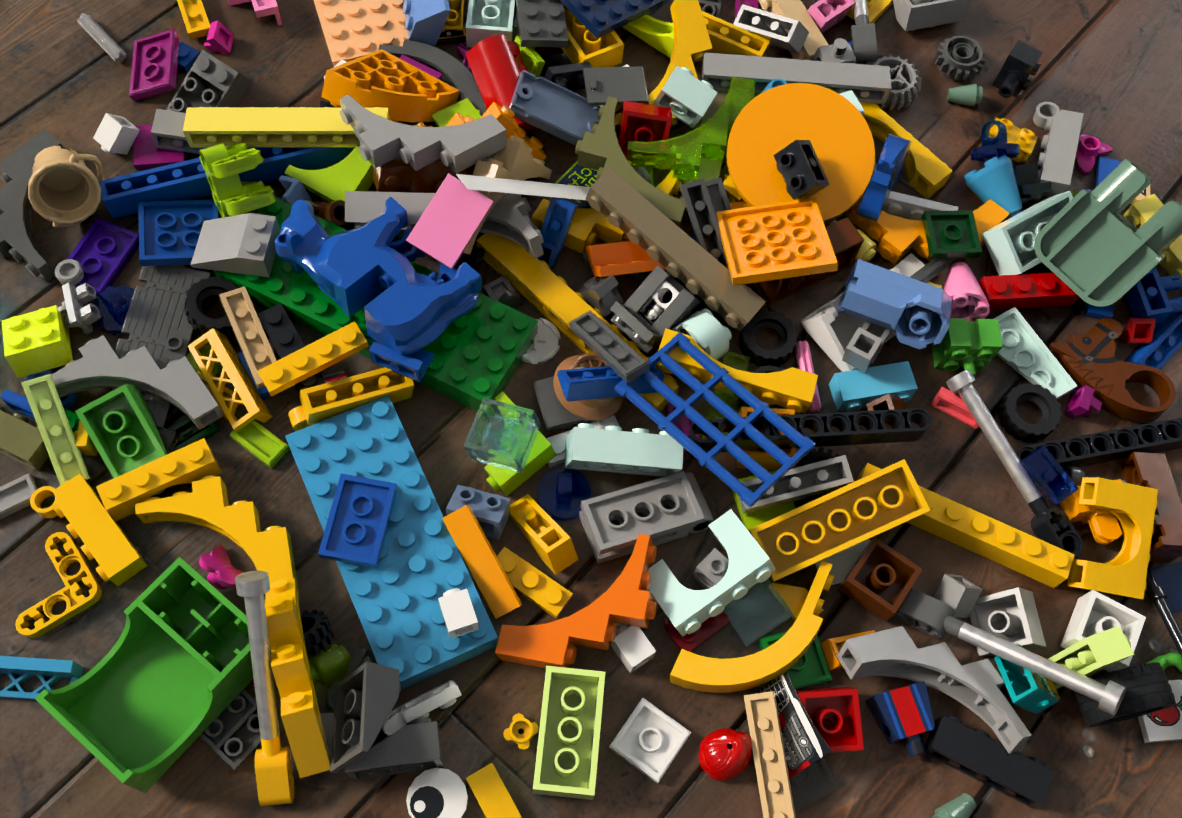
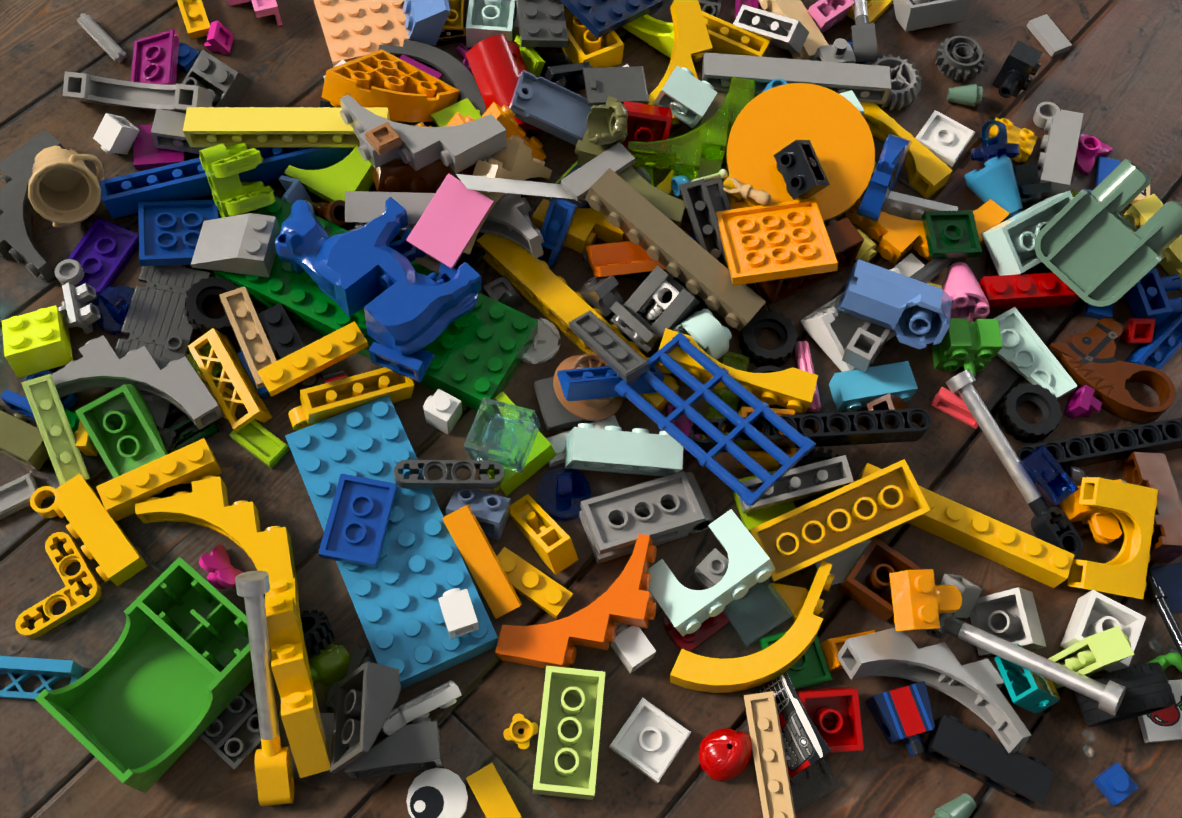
(122, 93): none -> light grey arch
(383, 138): none -> medium nougat tile
(442, 411): none -> white brick
(449, 479): none -> dark grey beam
(581, 180): none -> light grey tile
(607, 124): none -> olive hair
(679, 180): none -> hinge
(748, 192): none -> tan piece
(920, 601): none -> light orange brick
(945, 137): none -> white tile
(1049, 35): none -> light grey tile
(1115, 784): none -> blue plate

